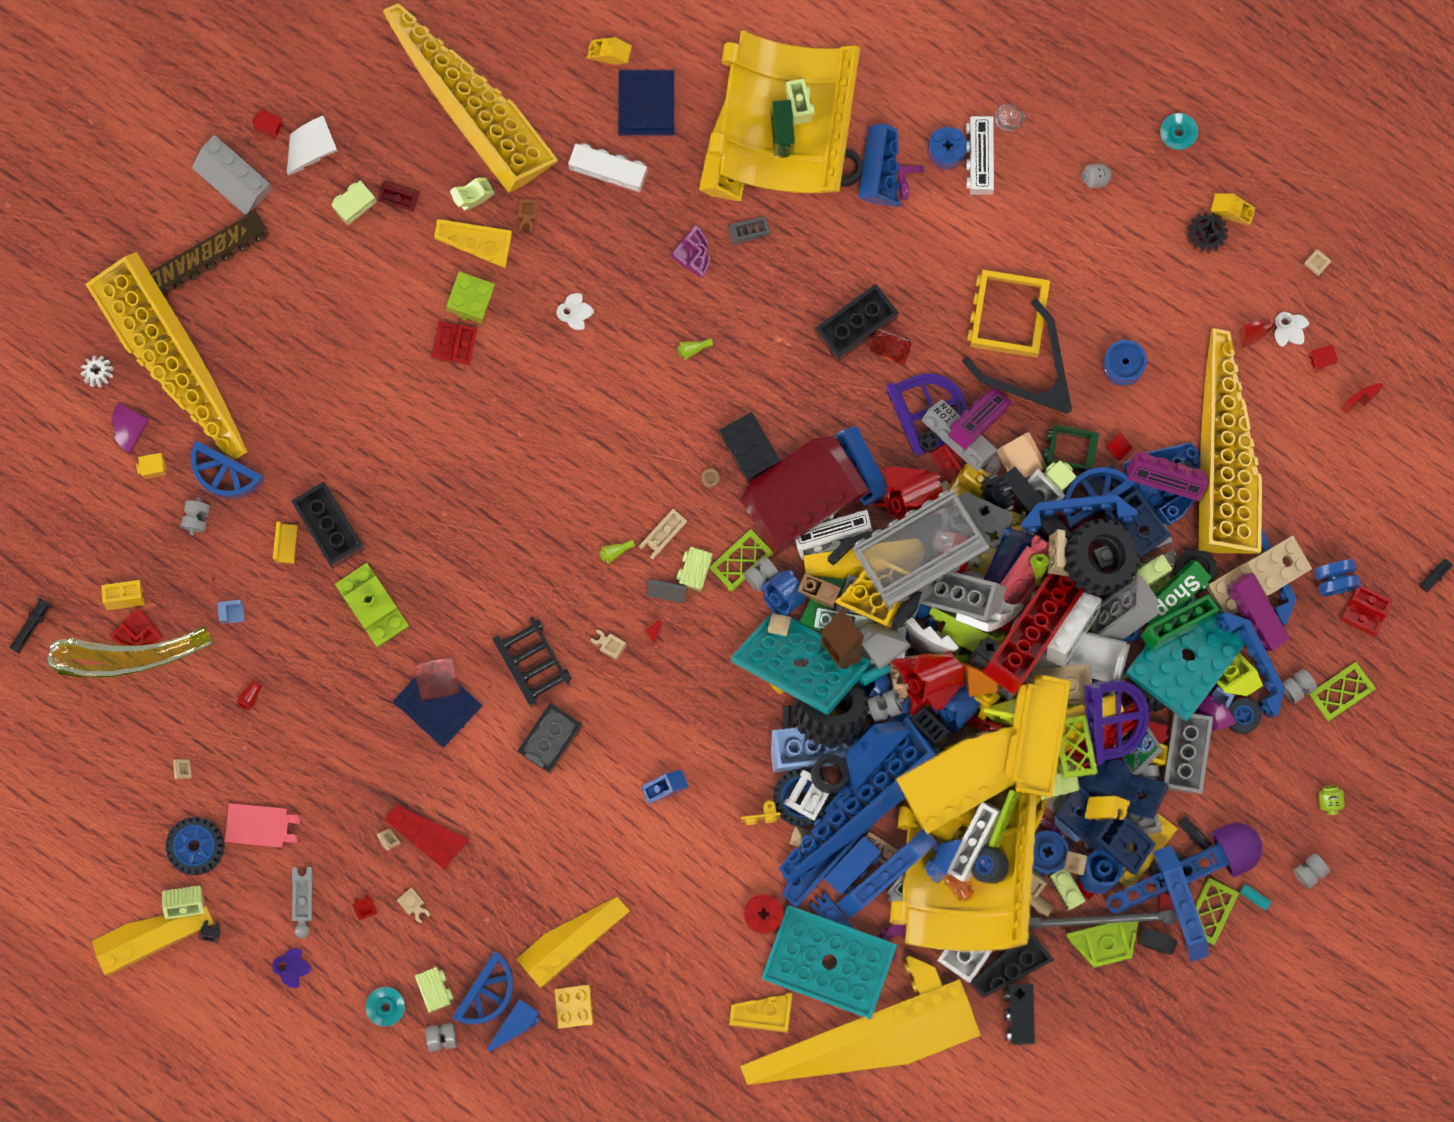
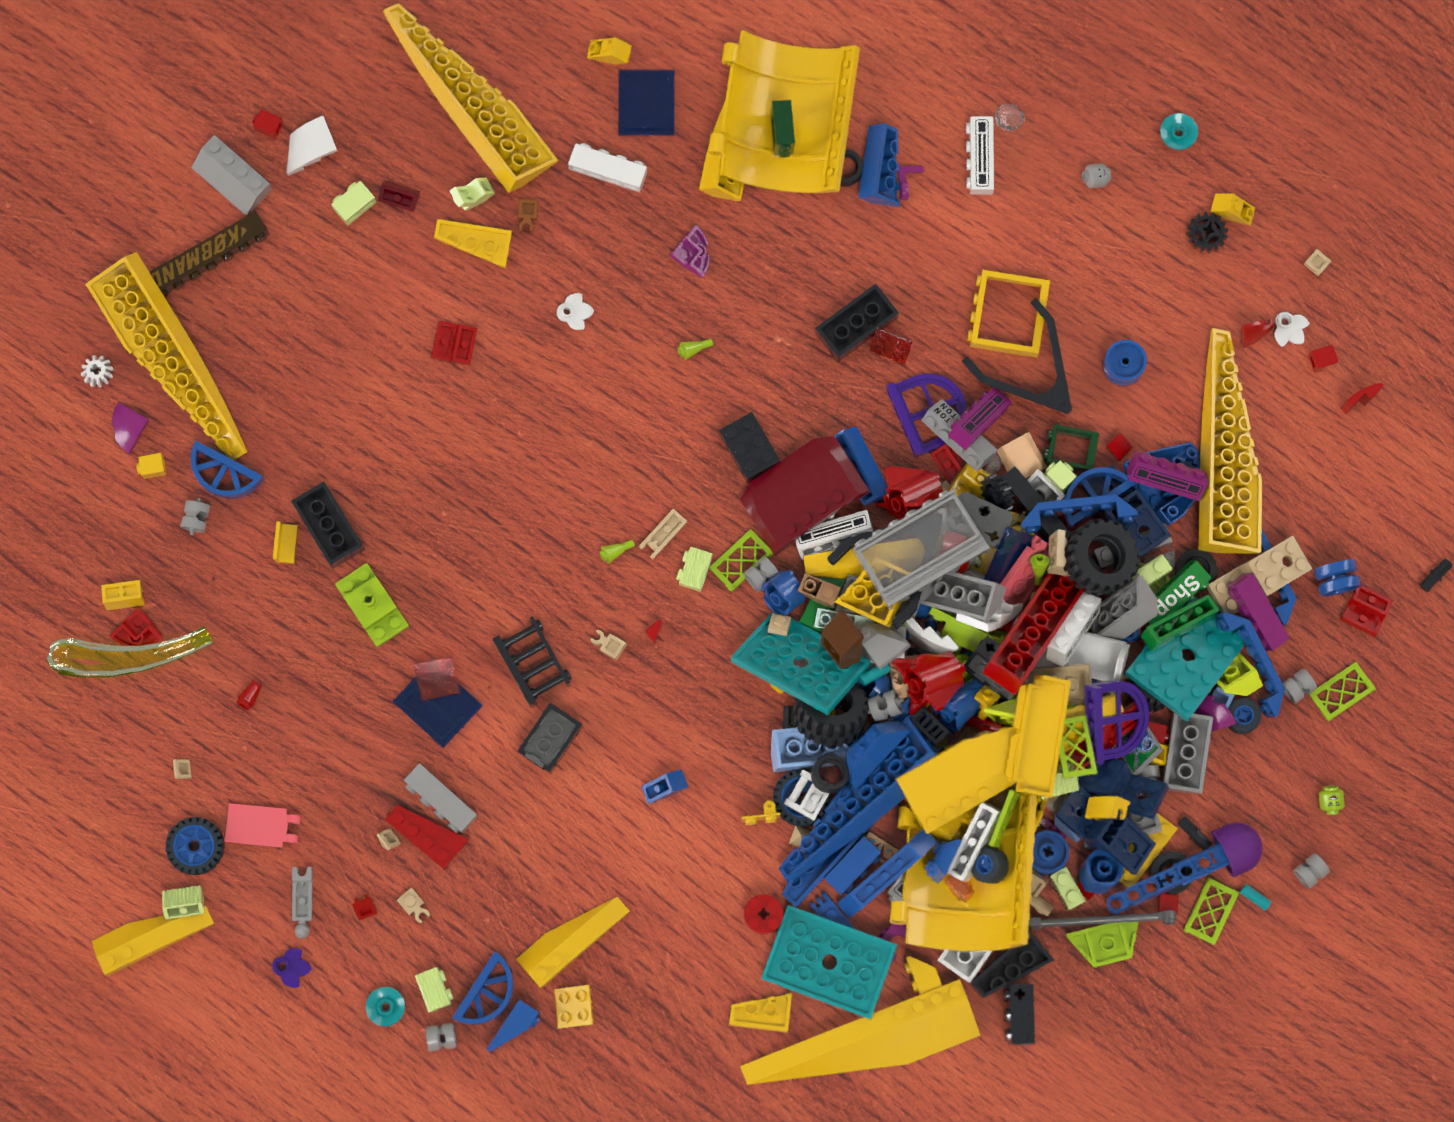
(35, 617): black pin -> none
(210, 935): black tile -> none
(231, 612): medium blue panel -> none
(440, 798): none -> light grey brick
(470, 297): lime brick -> none
(666, 591): dark grey slope -> none
(710, 478): medium nougat tile -> none
(735, 240): dark grey slope -> none
(799, 96): yellowish green brick -> none
(927, 438): black wheel -> none
(943, 541): clear tile -> none
(954, 140): blue brick -> none
(977, 682): orange slope -> none
(1075, 863): tan plate -> none
(1157, 941): black tyre -> none
(1183, 903): blue slope -> none

